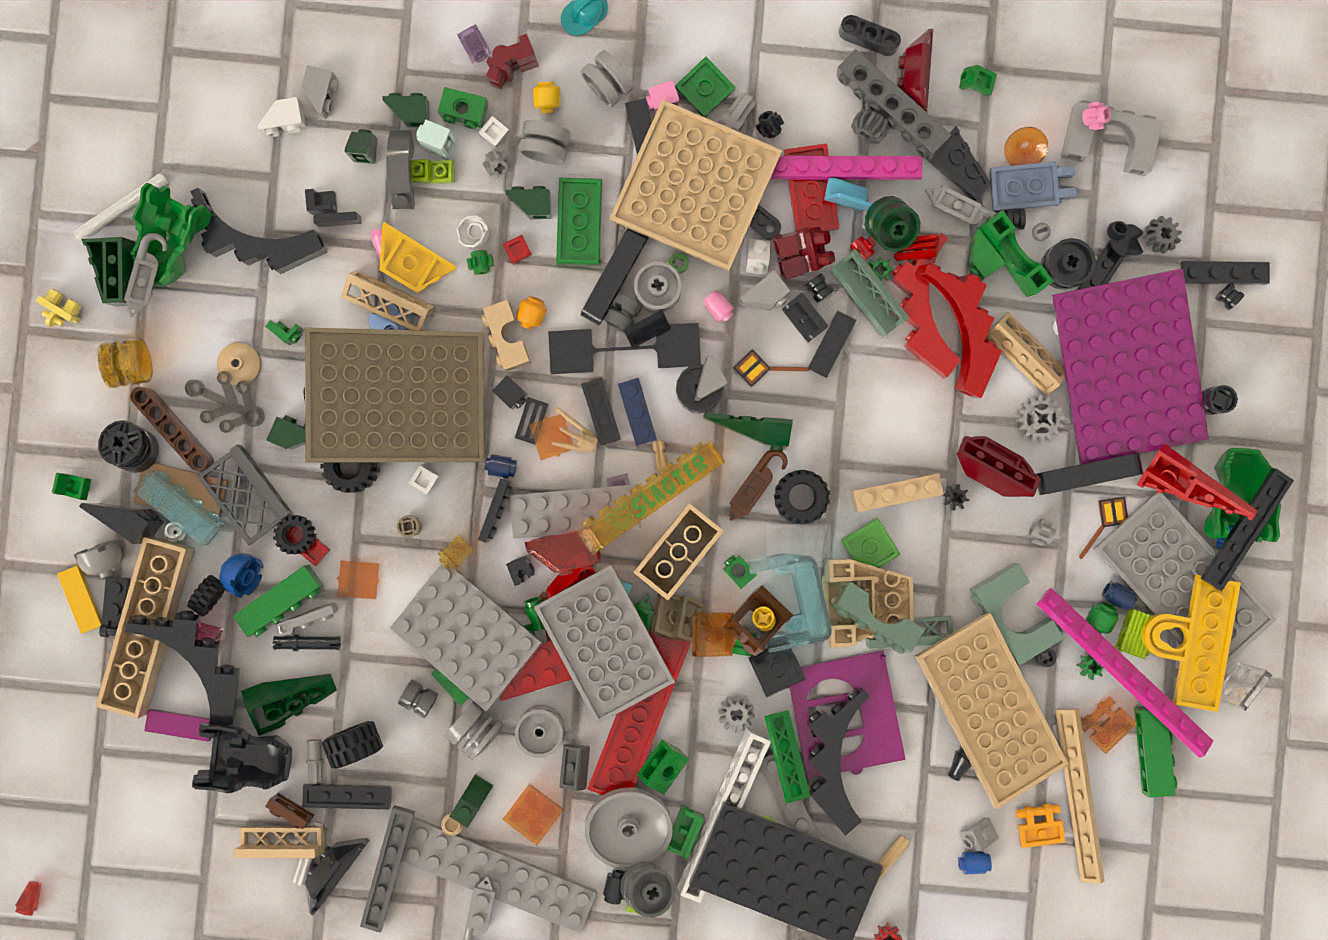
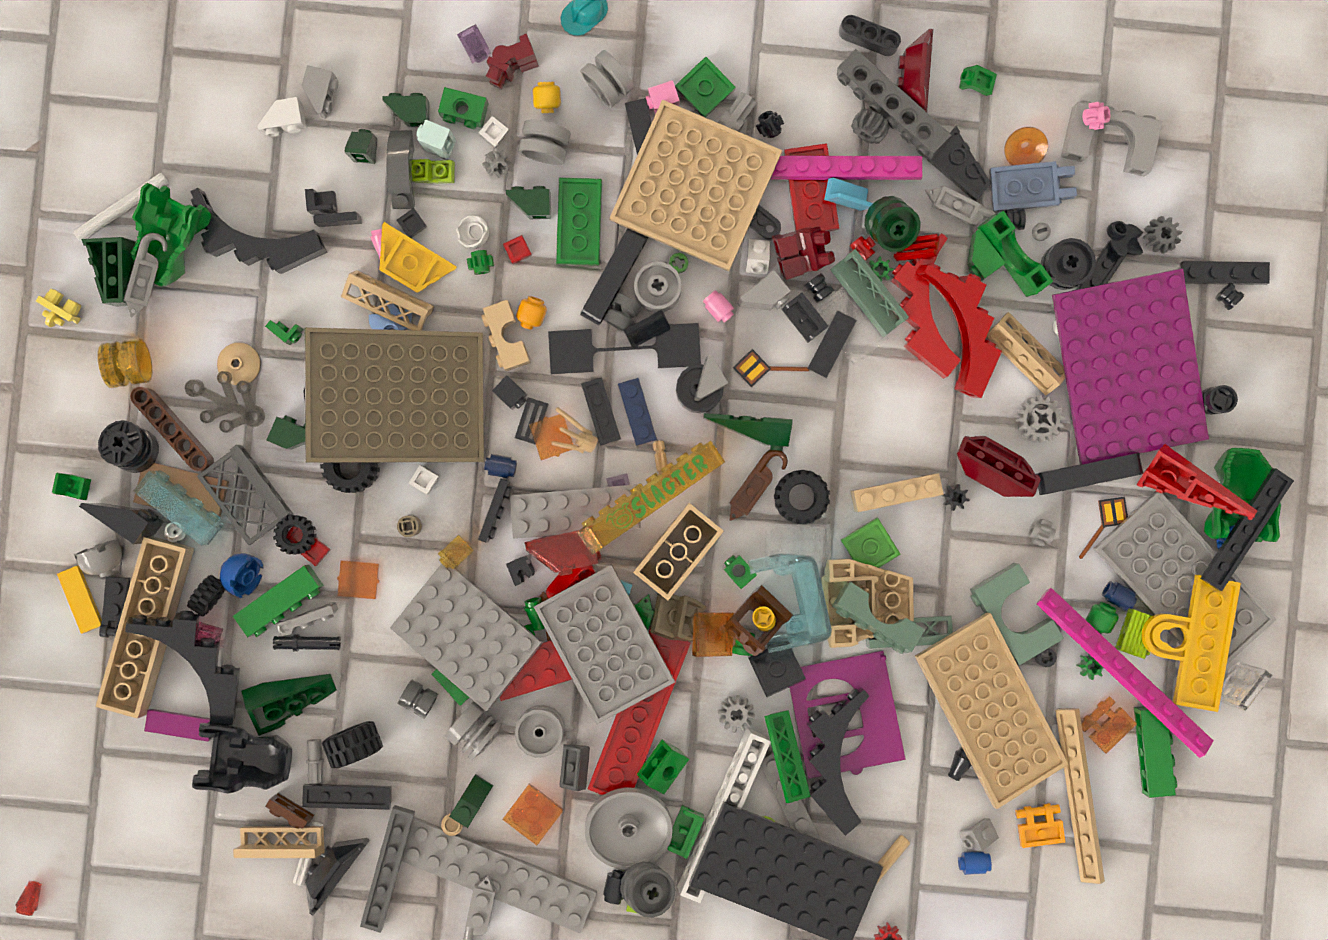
(411, 223): none -> black plate

